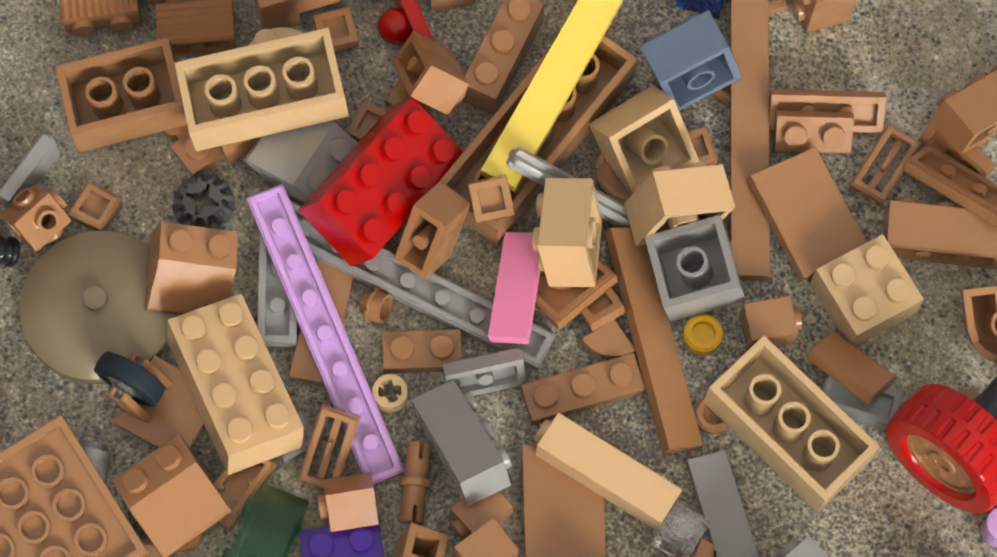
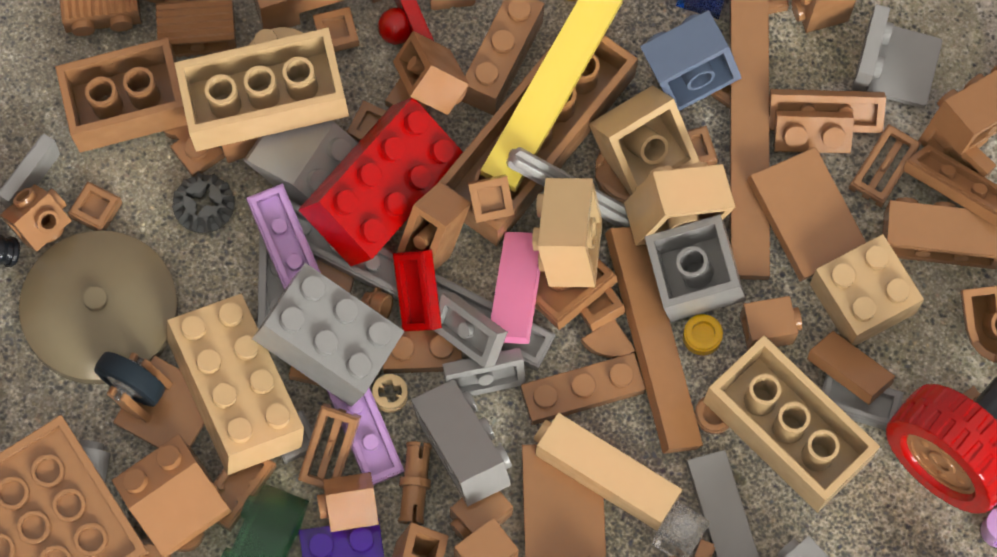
(189, 267): medium nougat slope -> none
(328, 335): none -> light grey brick
(417, 290): none -> red tile
(470, 330): none -> light grey plate
(896, 61): none -> light grey bracket

